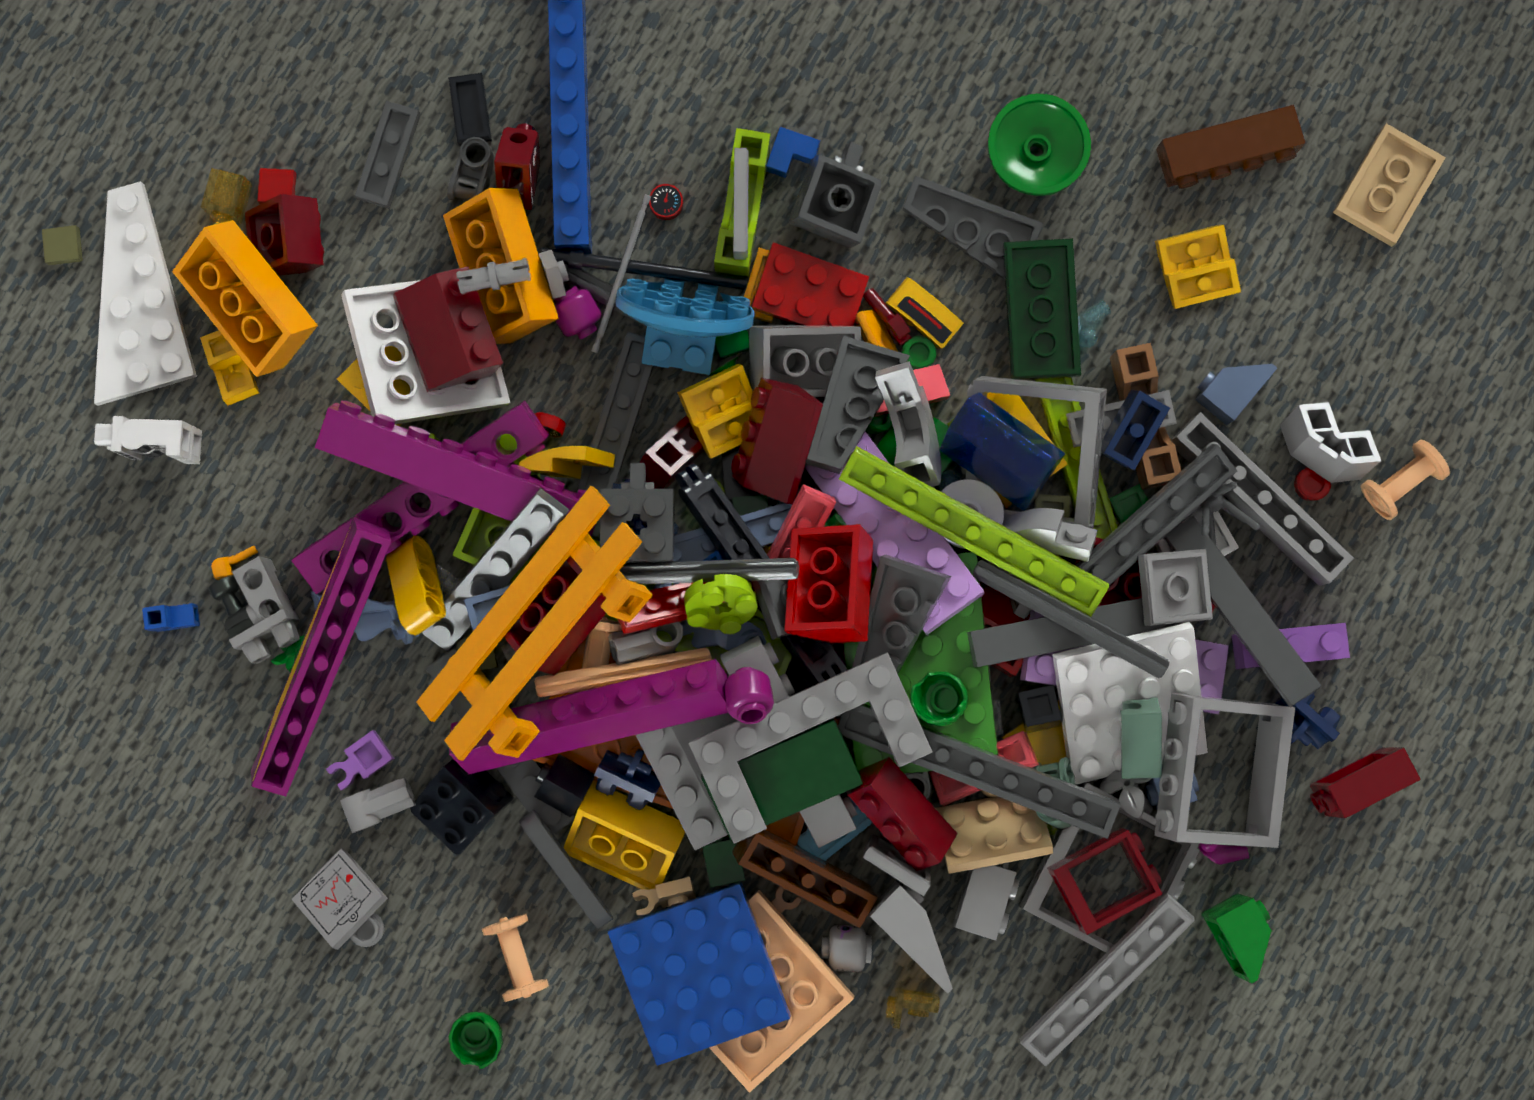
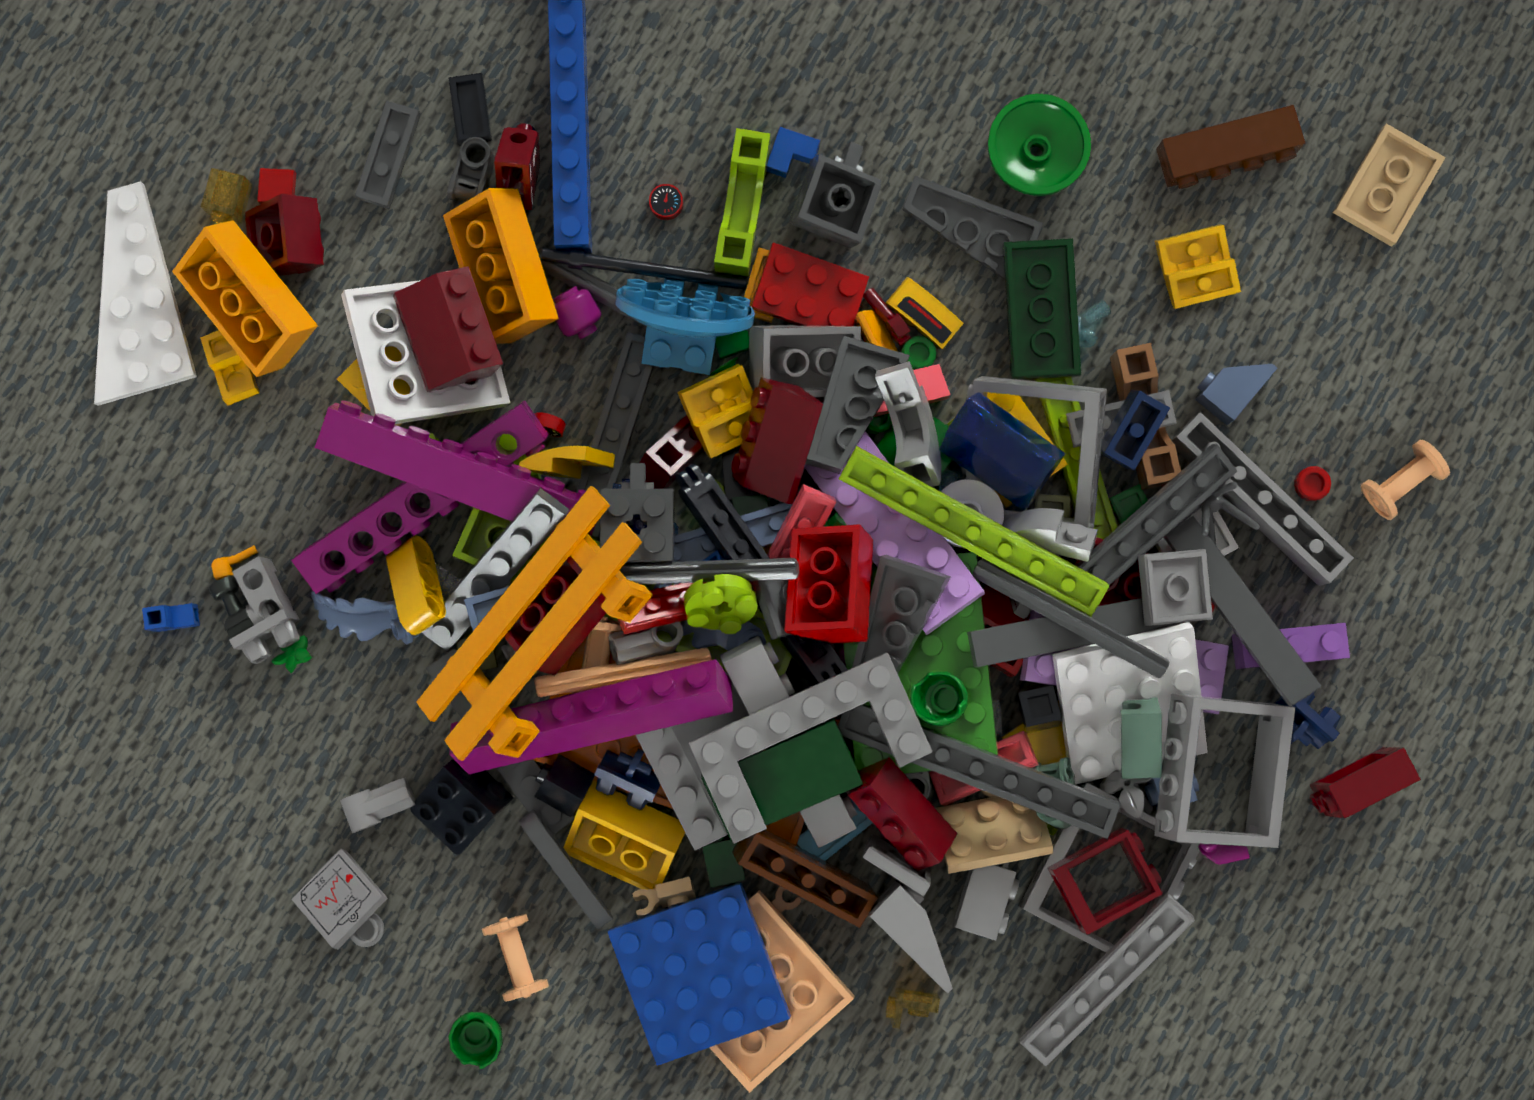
(62, 245): olive tile -> none
(150, 438): white hips -> none
(320, 656): magenta brick -> none
(365, 758): medium lavender plate -> none
(493, 276): light grey pin -> none
(554, 272): light grey plate -> none
(621, 273): light grey piece -> none
(741, 175): light grey tile -> none
(748, 695): magenta head -> none
(847, 948): light grey head -> none
(1241, 933): green slope -> none
(1318, 444): light grey brick -> none

